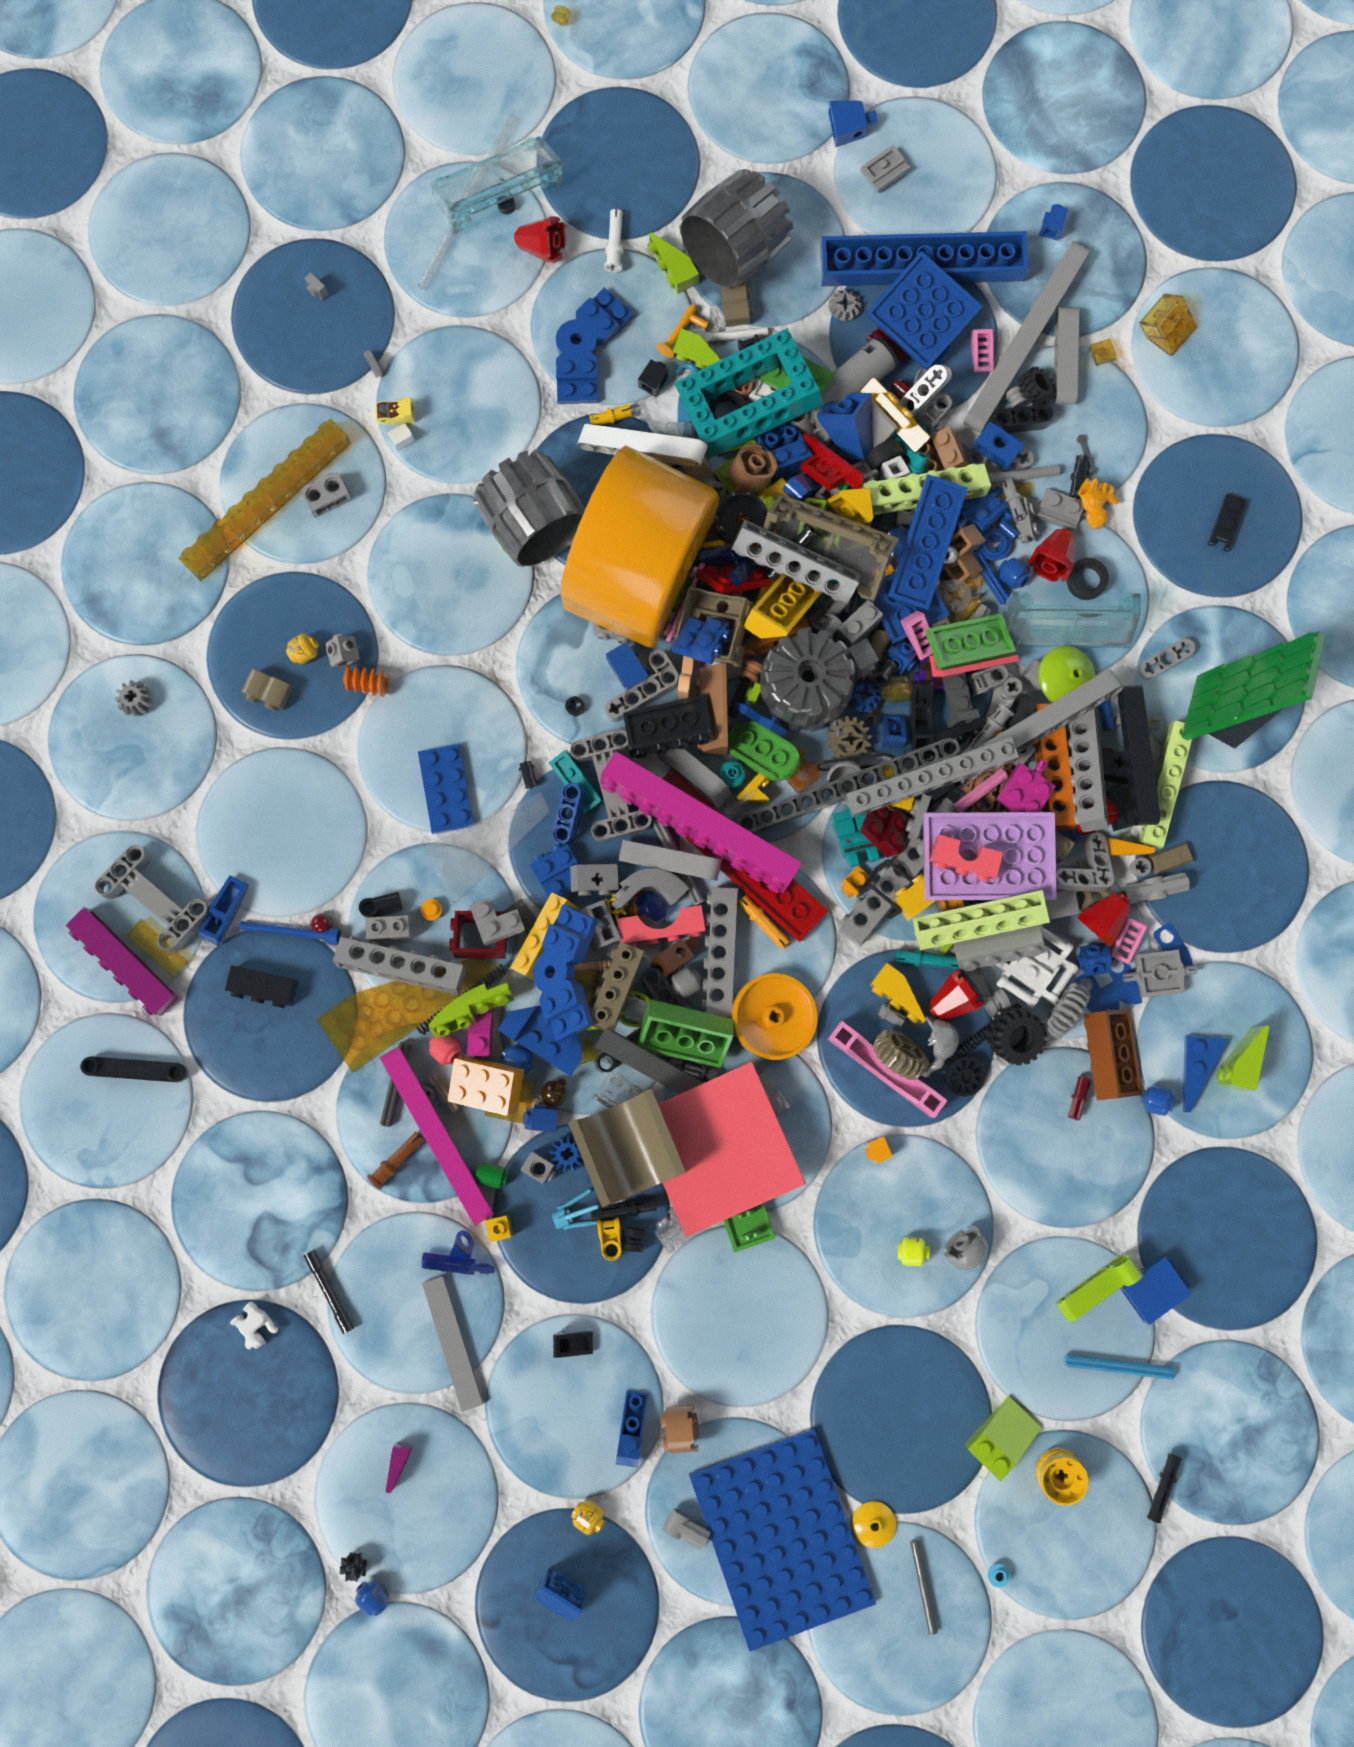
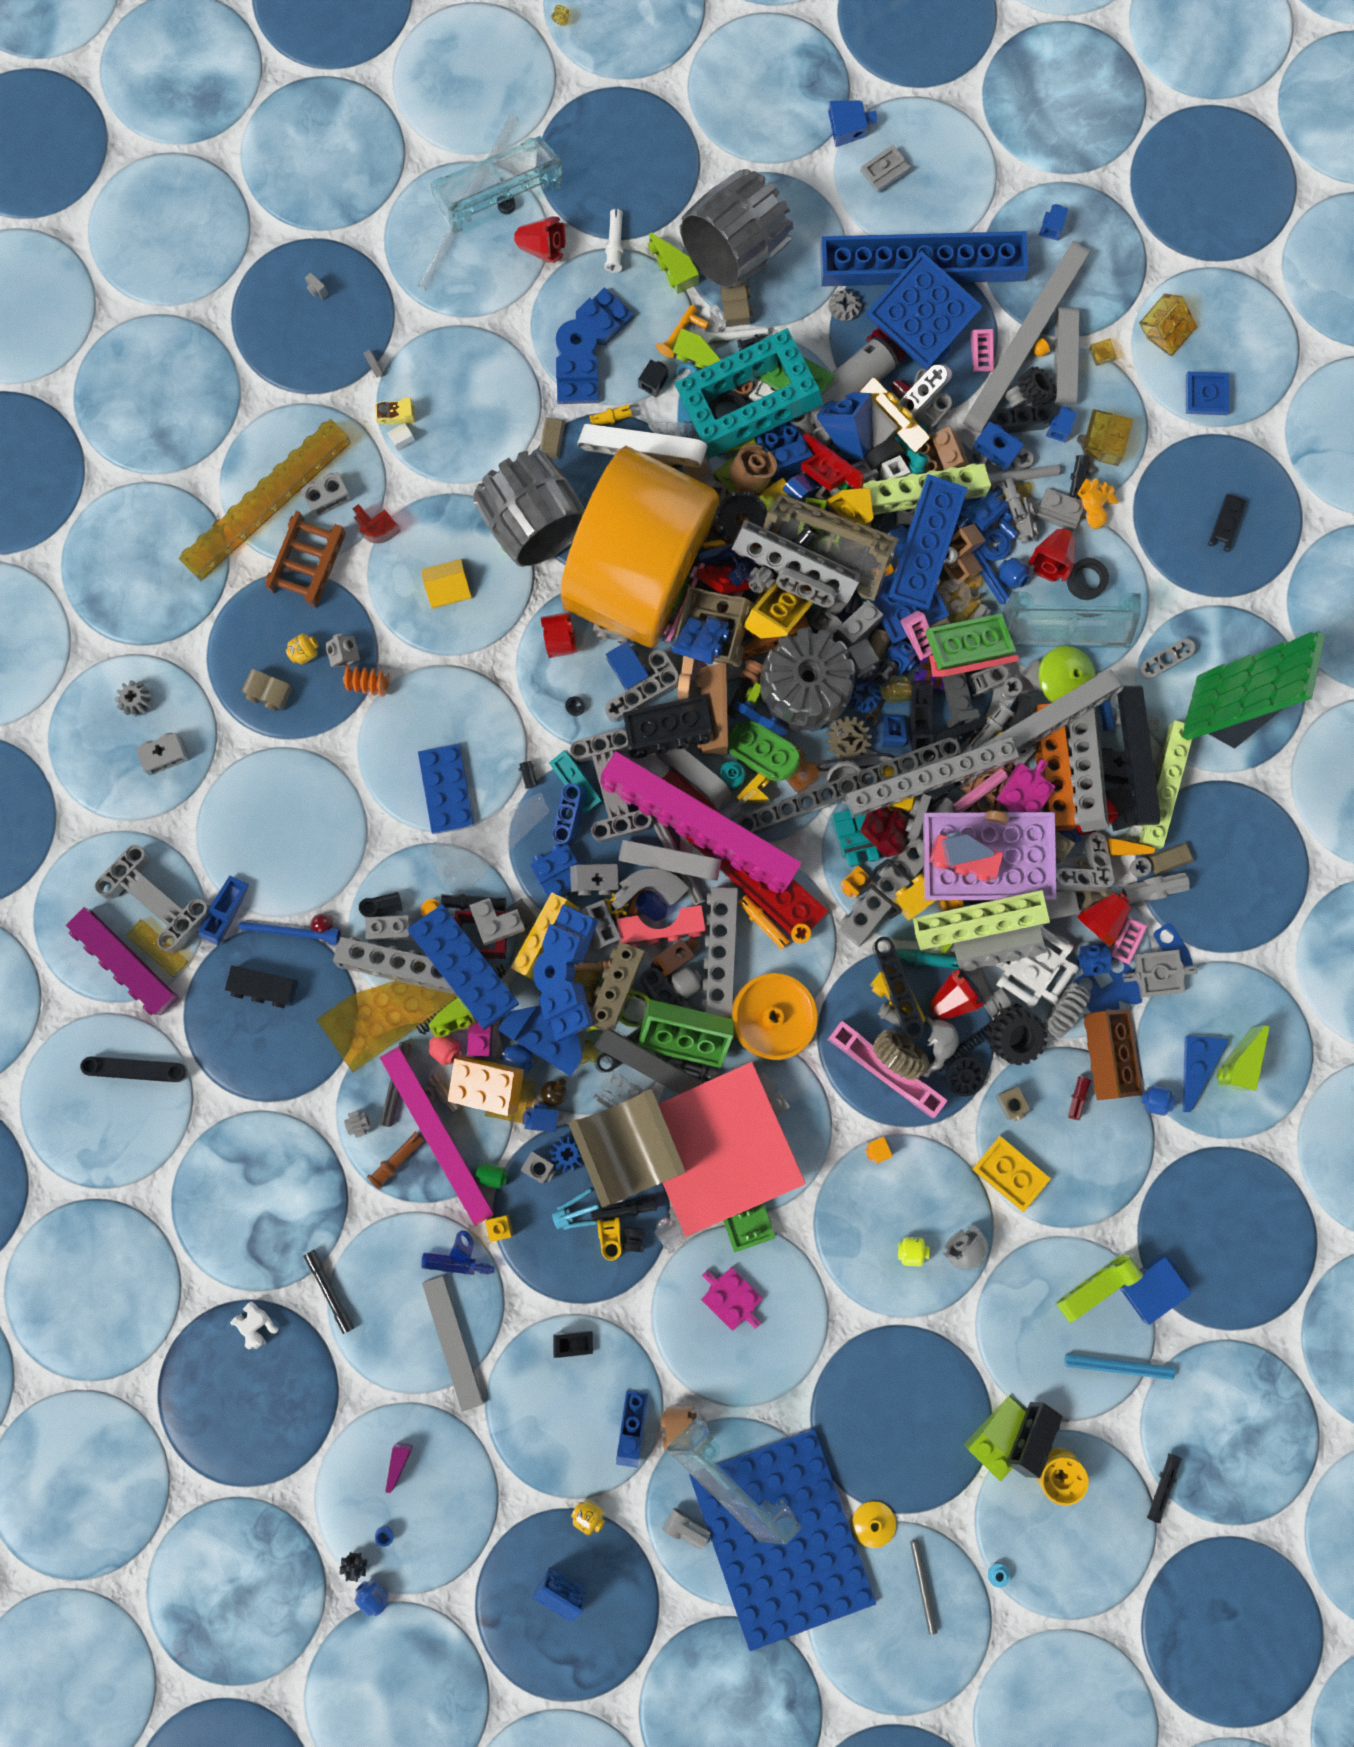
(173, 753): none -> light grey brick
(318, 574): none -> dark orange fence
(357, 1124): none -> light grey gear
(378, 529): none -> clear red brick
(380, 1539): none -> blue hinge
(446, 583): none -> yellow slope
(463, 902): none -> black pin
(463, 967): none -> blue plate
(552, 437): none -> dark tan tile
(558, 635): none -> red brick
(696, 1453): none -> windscreen
(731, 1298): none -> dark pink plate
(761, 579): none -> light grey gear
(802, 579): none -> light grey beam
(807, 935): none -> light orange bush
(900, 977): none -> black beam
(963, 849): none -> sand blue slope
(997, 817): none -> medium nougat tile
(1004, 1099): none -> dark tan brick
(1011, 1174): none -> yellow plate
(1034, 1440): none -> black brick
(1041, 348): none -> light orange hinge
(1061, 424): none -> blue brick
(1107, 437): none -> clear yellow slope
(1207, 393): none -> blue plate

